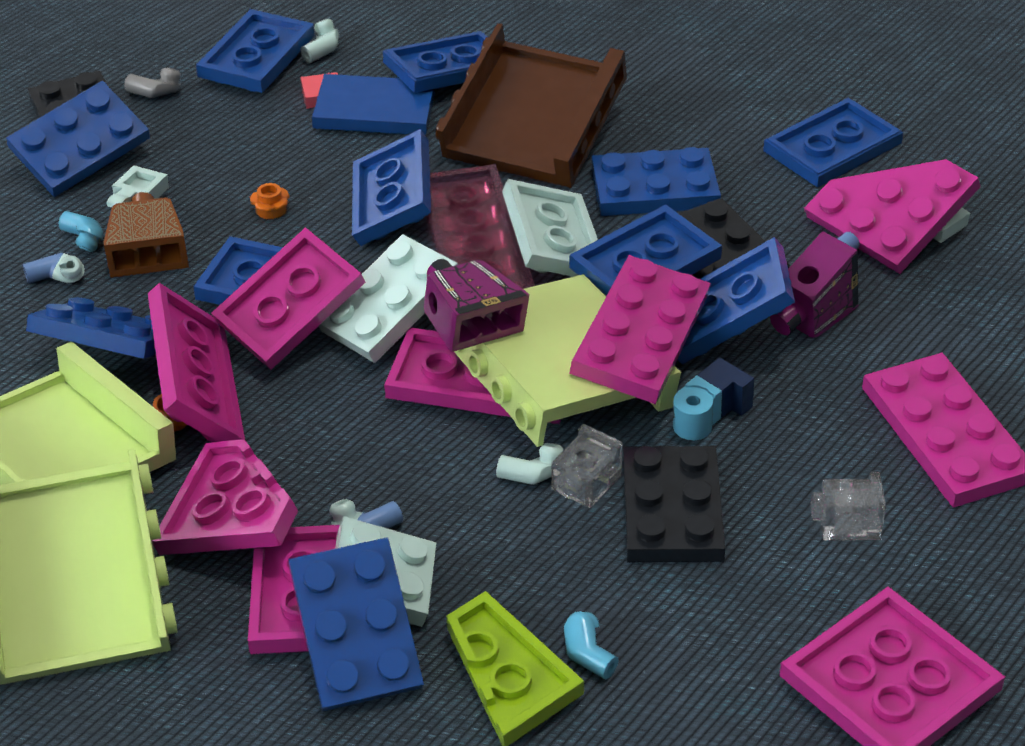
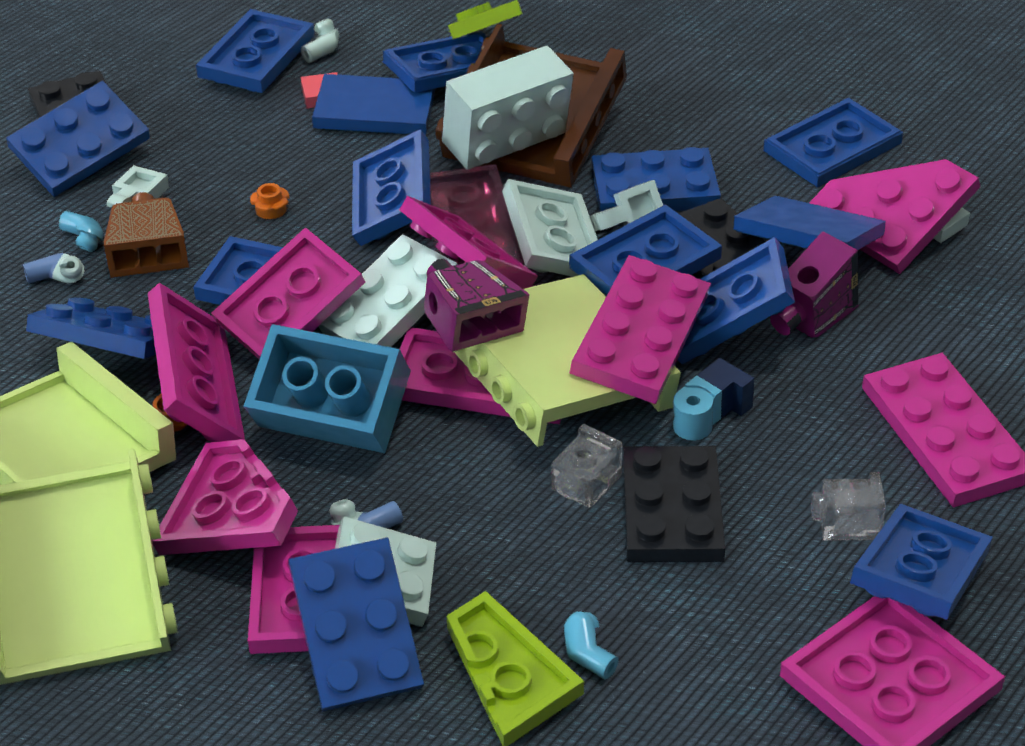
(154, 88): light grey arm -> none
(328, 388): none -> dark azure brick
(462, 240): none -> dark pink plate
(482, 17): none -> lime wing
(506, 107): none -> light aqua brick
(529, 470): light aqua arm -> none
(631, 205): none -> light aqua plate
(801, 223): none -> blue tile
(921, 561): none -> blue plate

